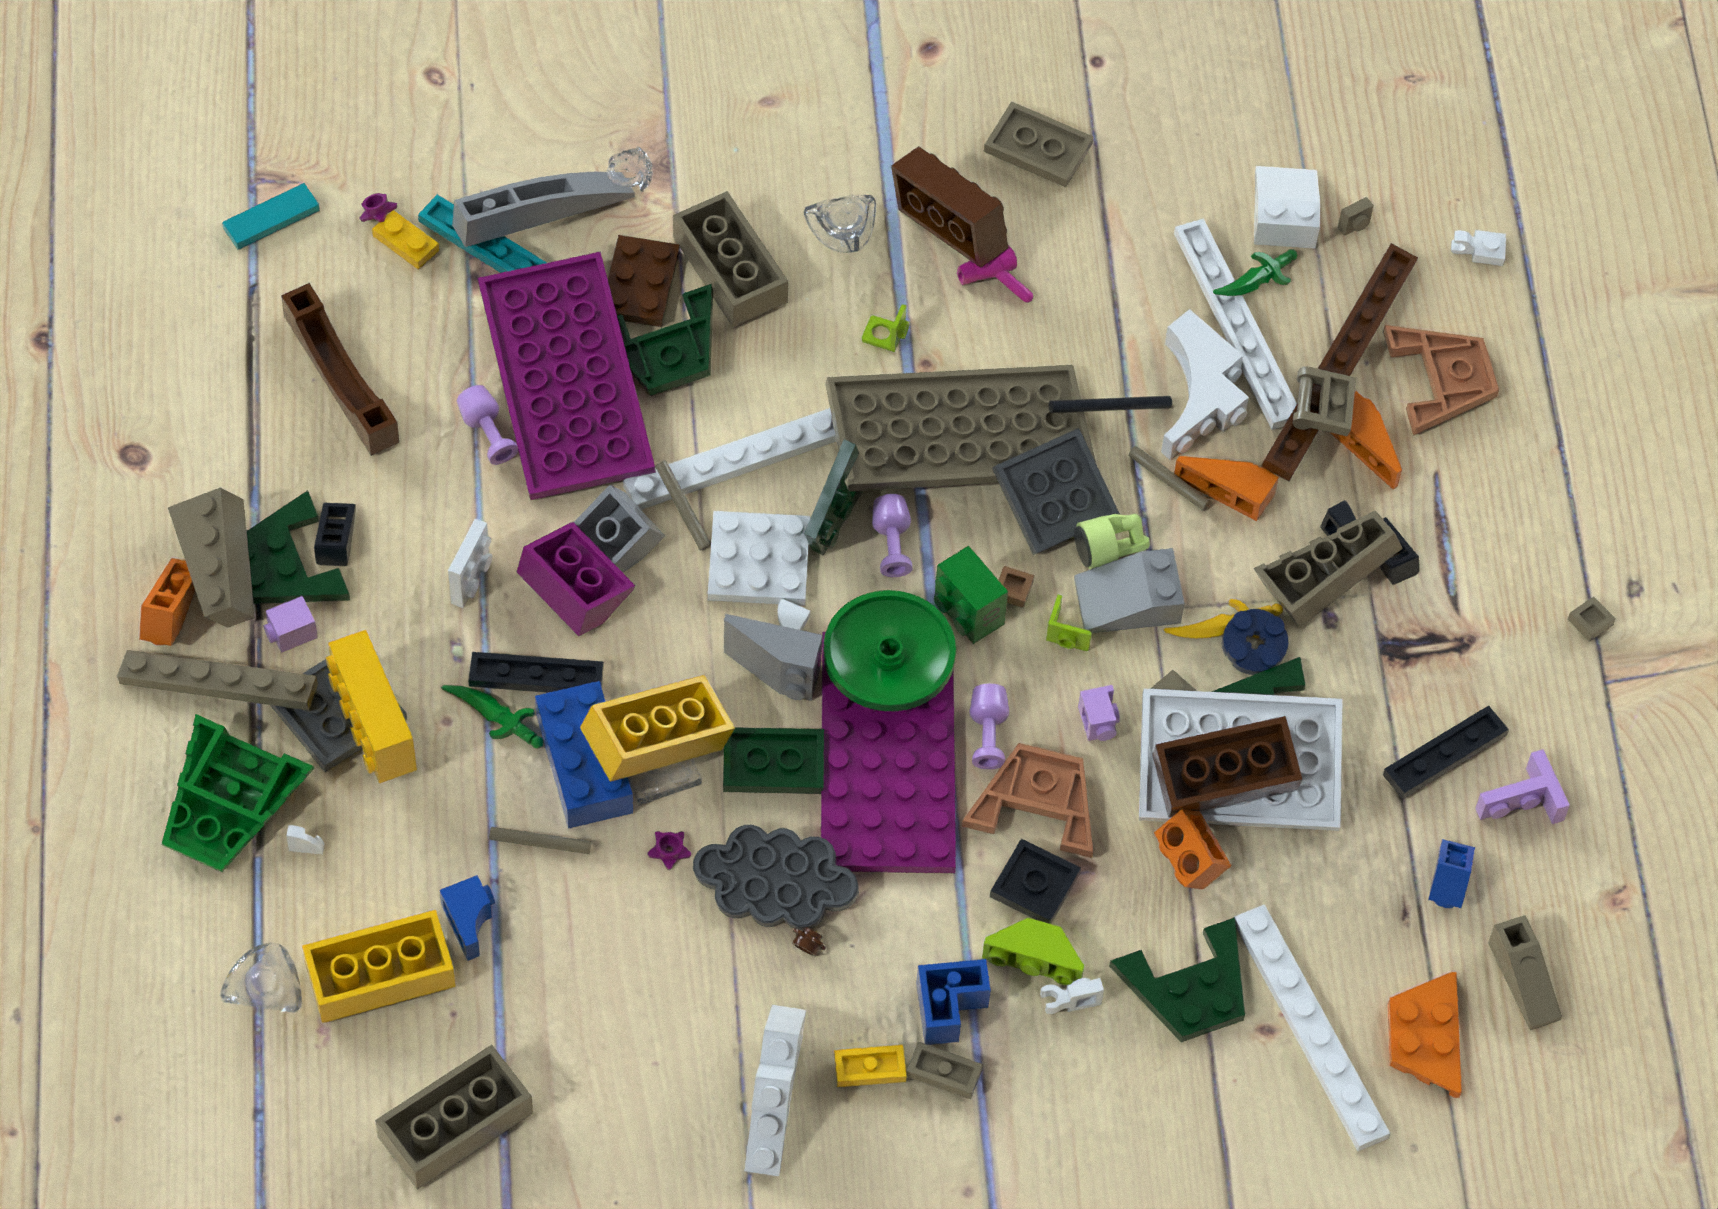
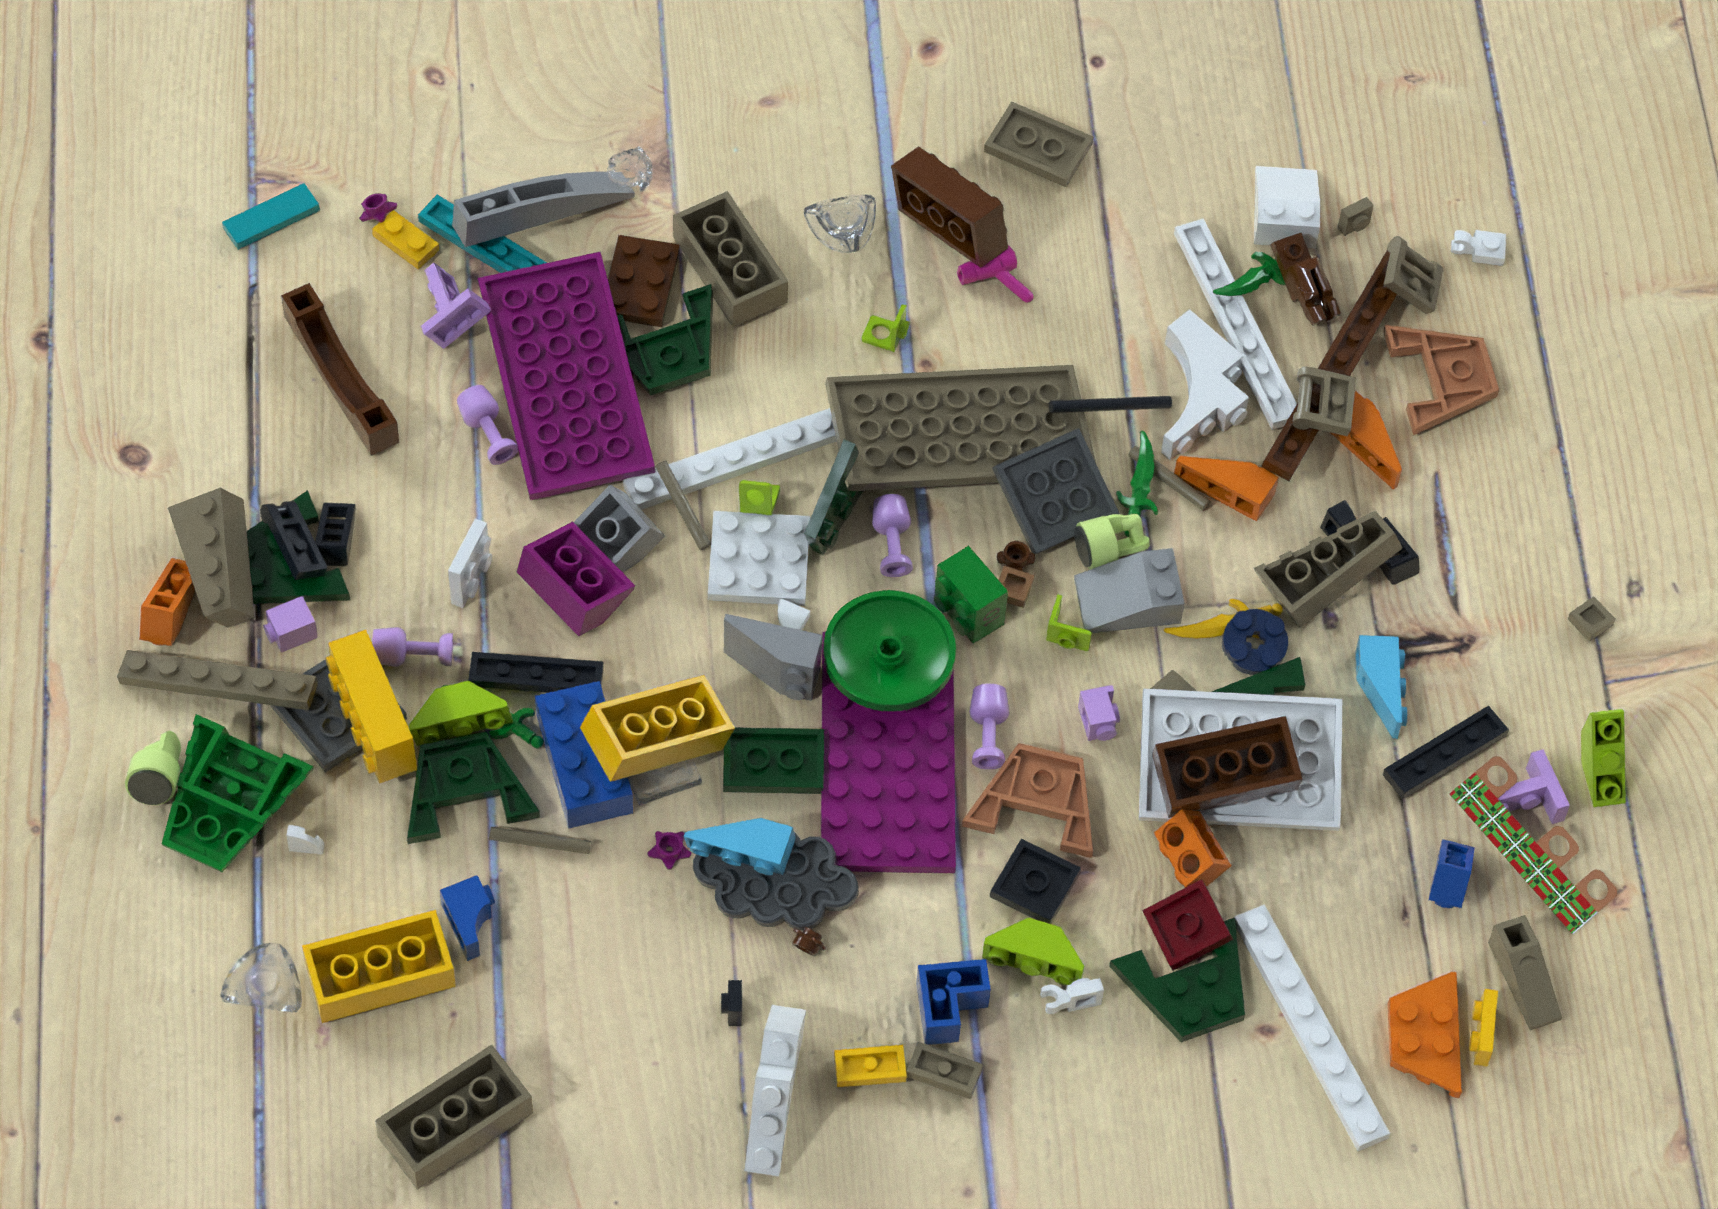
(155, 771): none -> piece
(294, 539): none -> black plate
(392, 647): none -> lavender piece
(455, 310): none -> lavender bracket
(458, 712): none -> lime slope
(459, 773): none -> dark green wing
(732, 1003): none -> black plate
(749, 842): none -> medium azure slope
(758, 497): none -> lime bracket
(1019, 550): none -> reddish brown plate
(1140, 481): none -> green piece
(1187, 924): none -> dark red plate
(1305, 279): none -> reddish brown plate
(1379, 677): none -> medium azure slope
(1407, 281): none -> dark tan plate
(1482, 1040): none -> yellow plate
(1530, 858): none -> piece
(1604, 757): none -> lime slope

